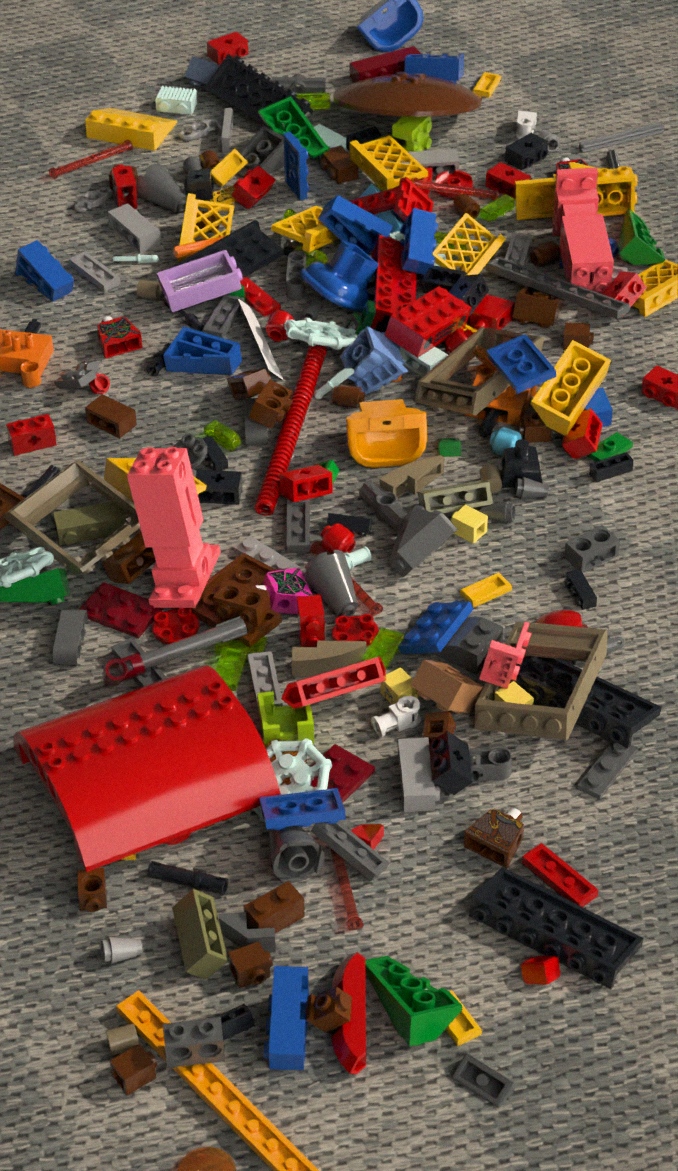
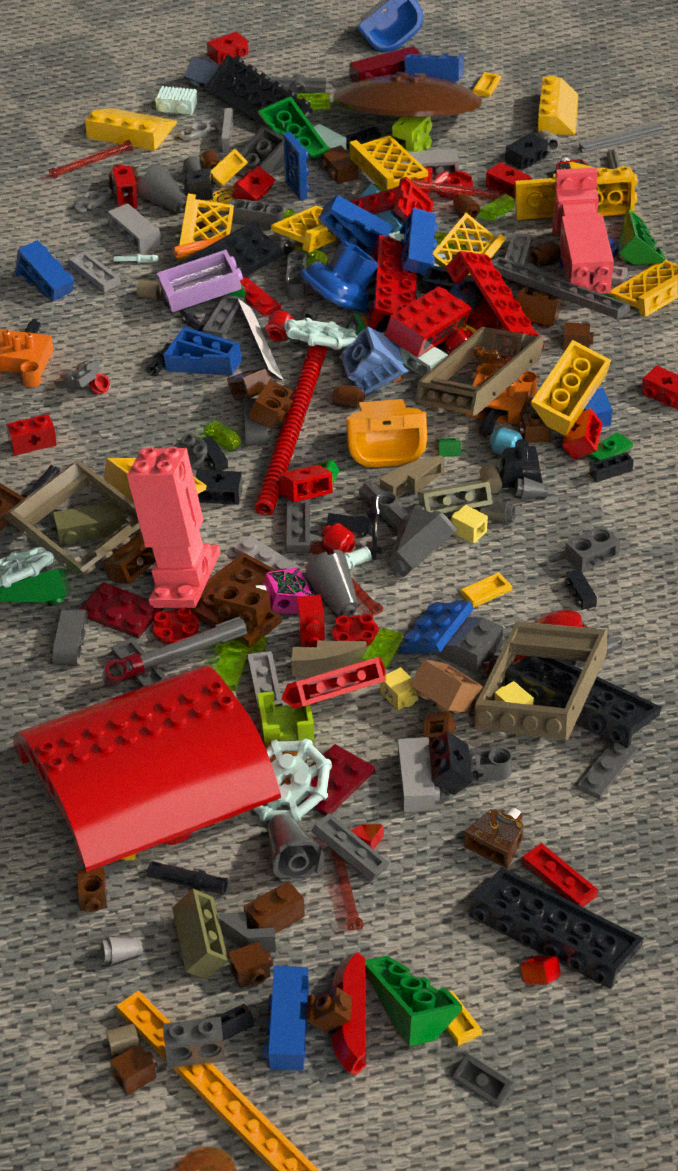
(110, 416): reddish brown brick -> none
(118, 336): red torso -> none
(248, 211): none -> dark grey beam
(302, 809): blue plate -> none
(334, 381): light aqua piece -> none
(368, 314): dark green tile -> none
(375, 514): none -> black piece
(398, 716): white connector -> none
(493, 289): none -> red bracket
(502, 659): coral bracket -> none
(521, 363): blue plate -> none
(525, 123): white piece -> none
(557, 107): none -> yellow slope
(626, 287): red brick -> none

